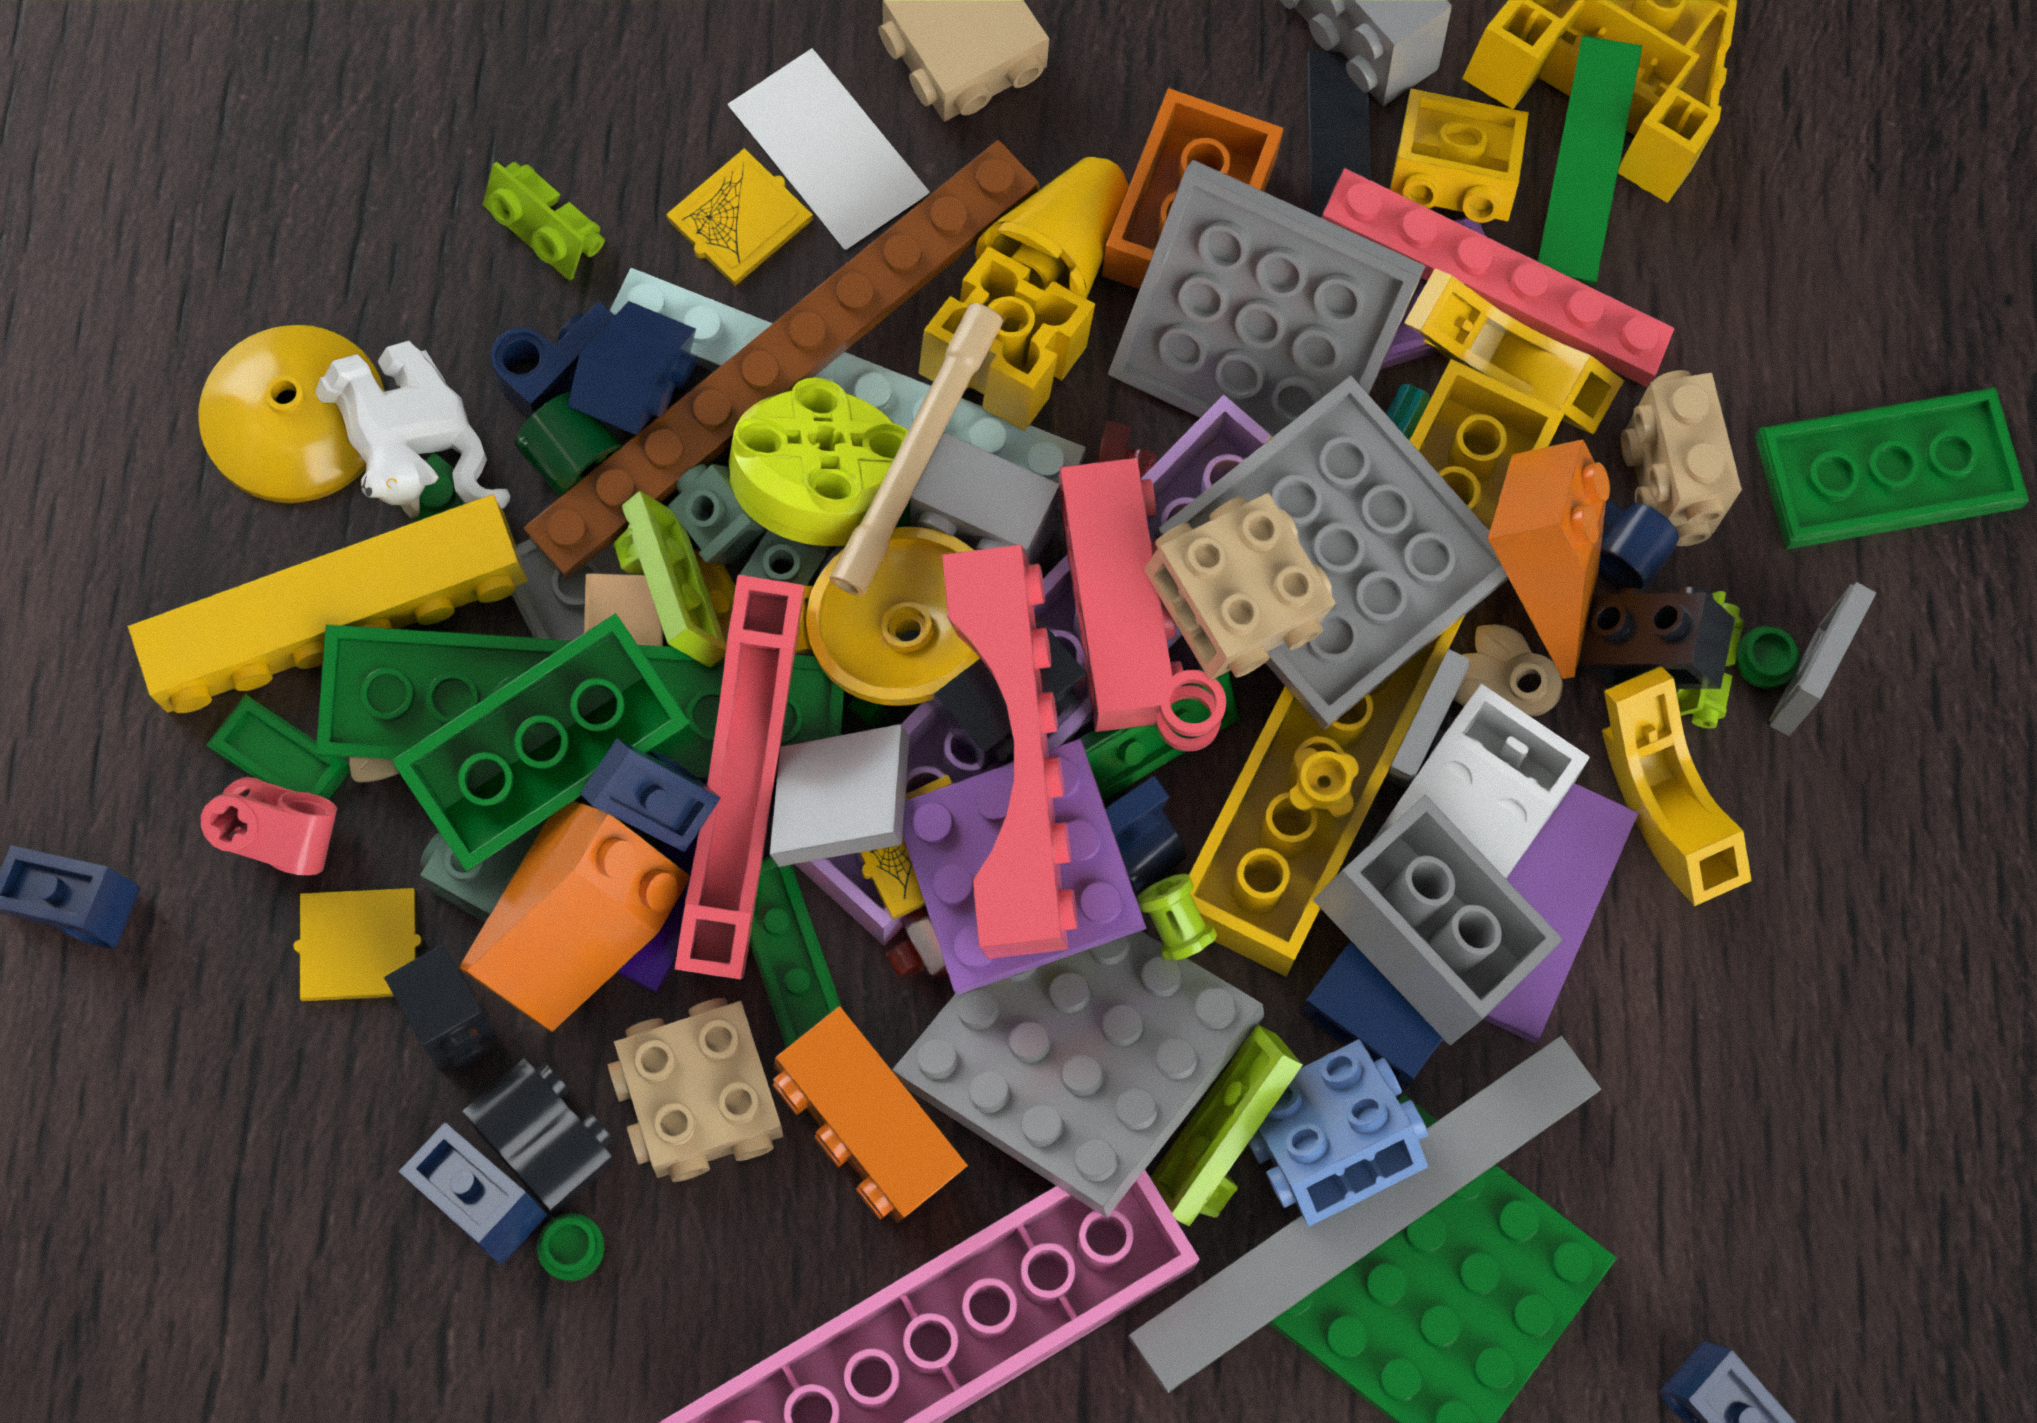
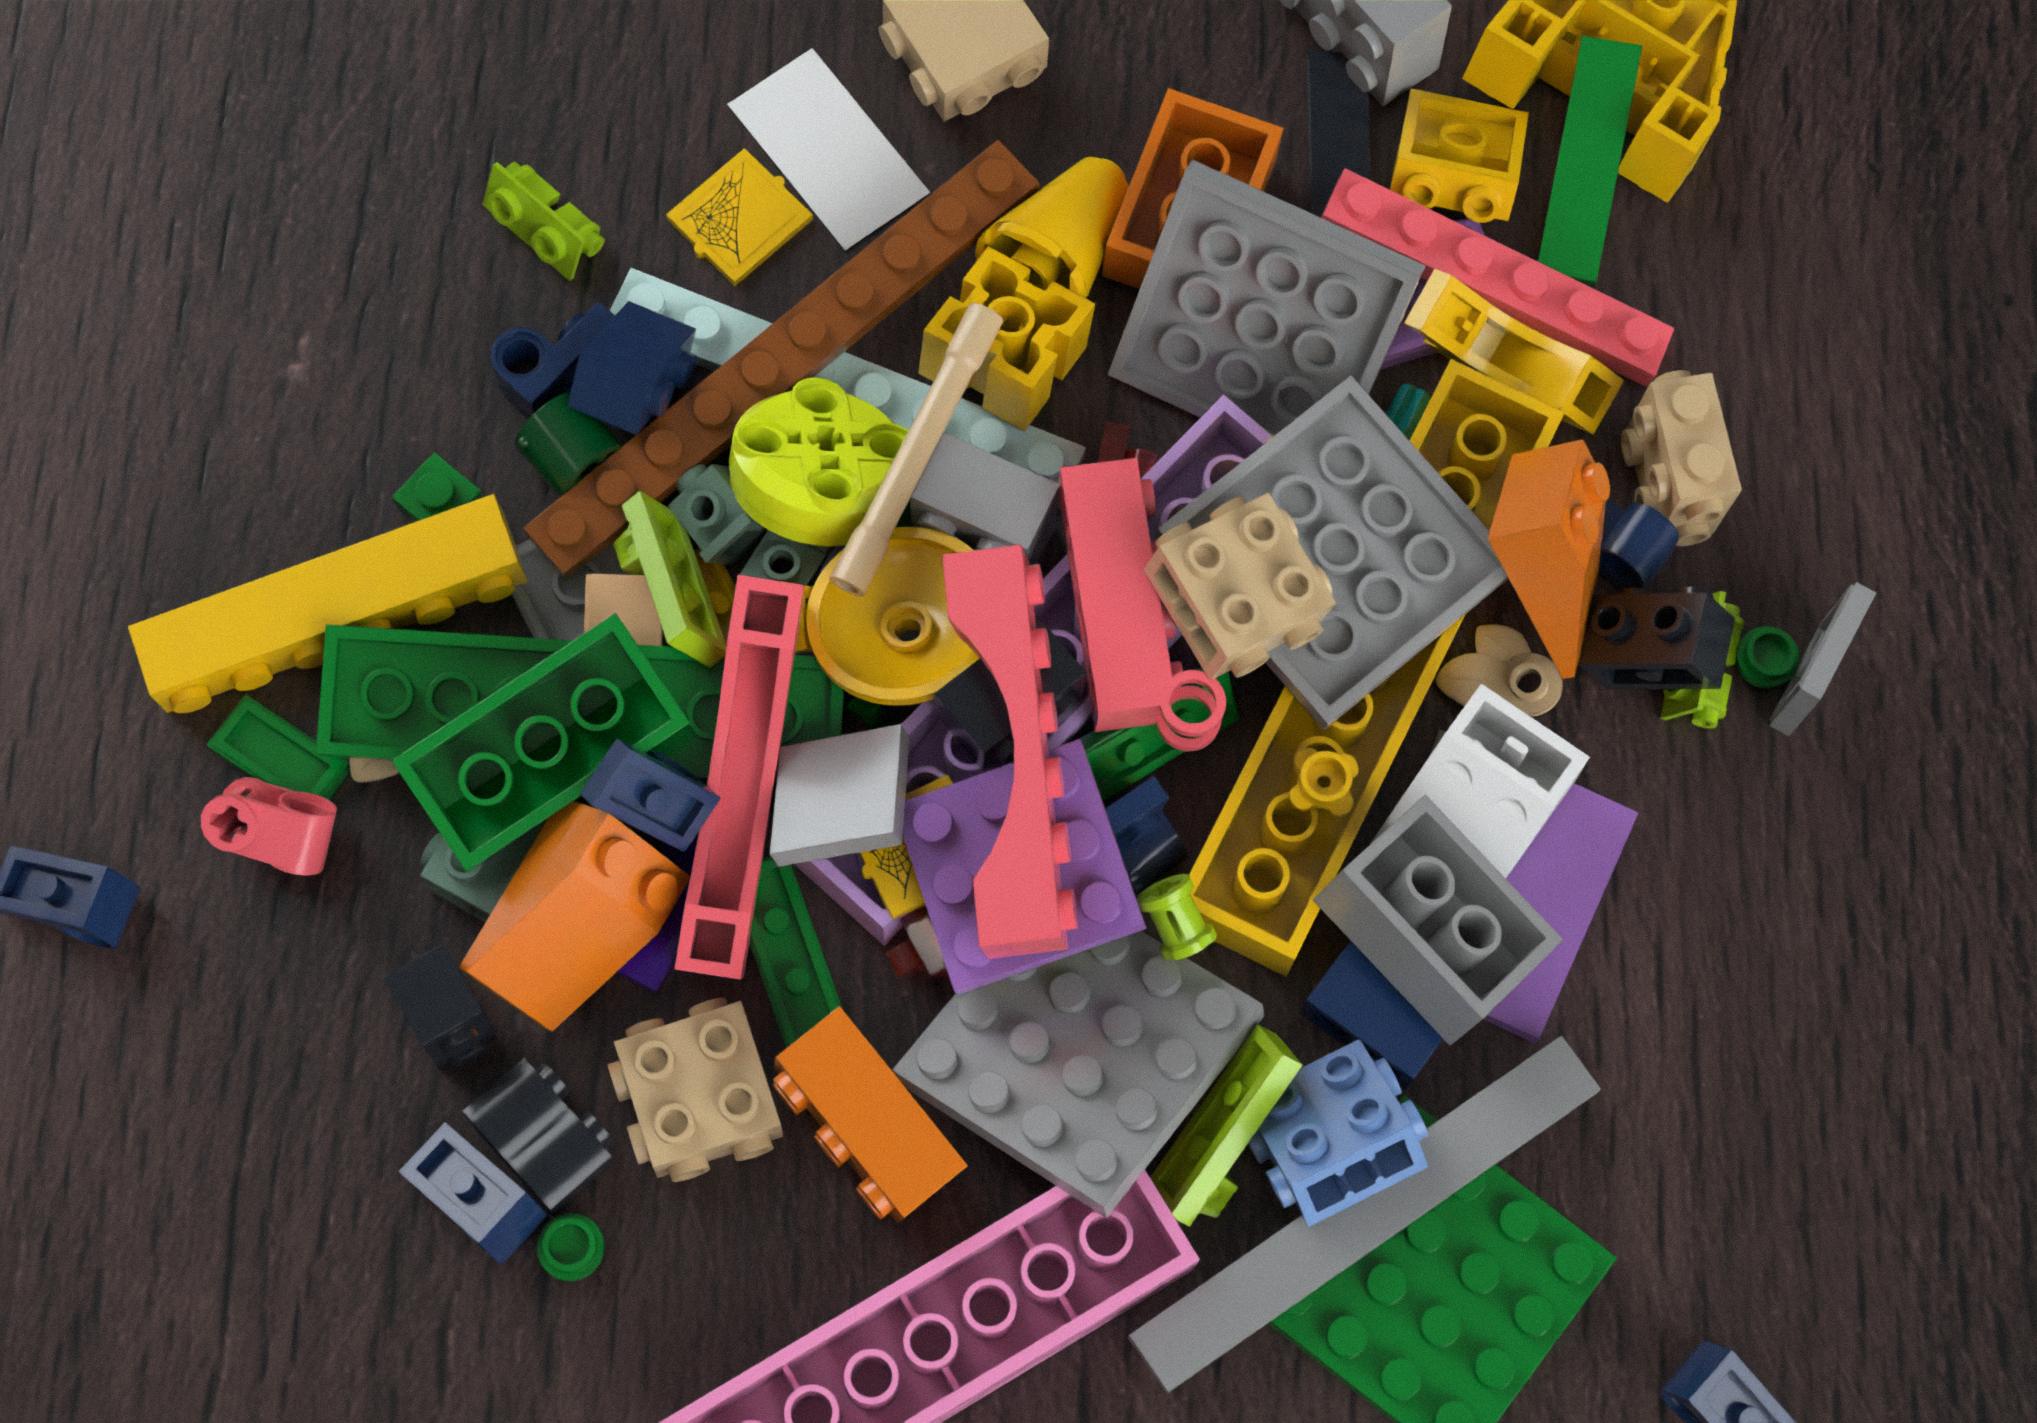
(275, 448): yellow dish -> none
(354, 942): yellow piece -> none
(405, 422): white animal -> none
(1428, 719): light grey tile -> none
(1656, 775): yellow arch -> none
(1891, 468): green tile -> none

